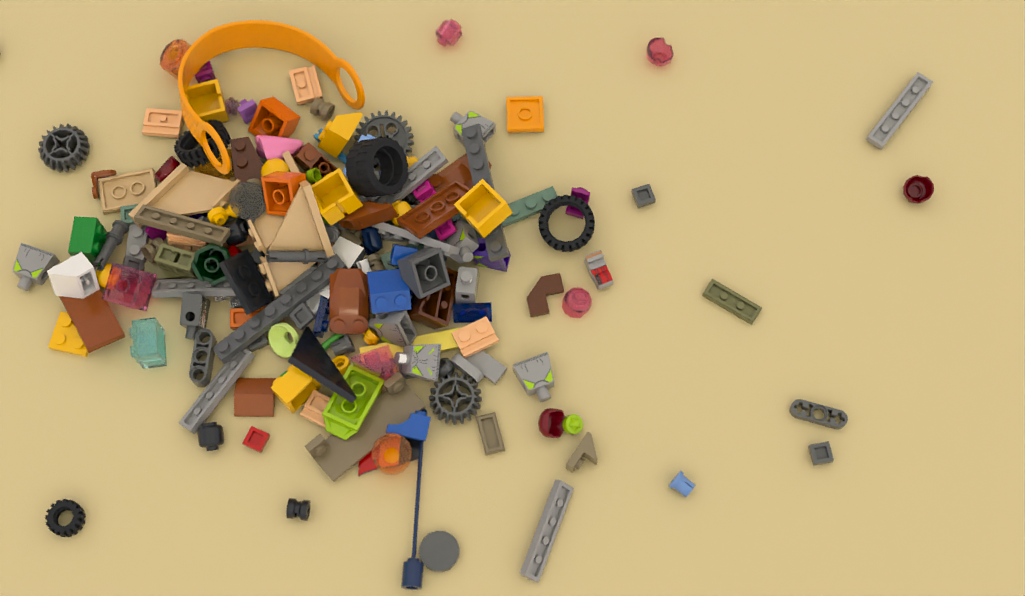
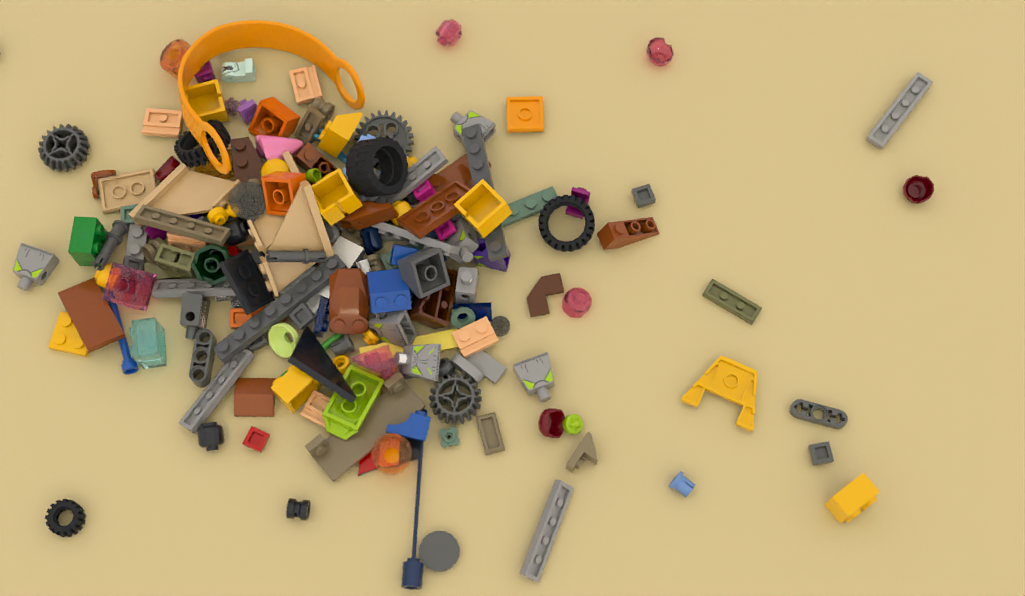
(74, 277): white slope -> none
(128, 365): none -> blue piece
(238, 71): none -> light aqua leg
(310, 125): none -> dark tan slope
(453, 441): none -> sand green plate
(459, 323): none -> sand green piece
(500, 325): none -> clear smoke tile
(598, 270): leg -> none
(626, 232): none -> dark orange slope
(732, 382): none -> yellow wing
(849, 500): none -> yellow piece

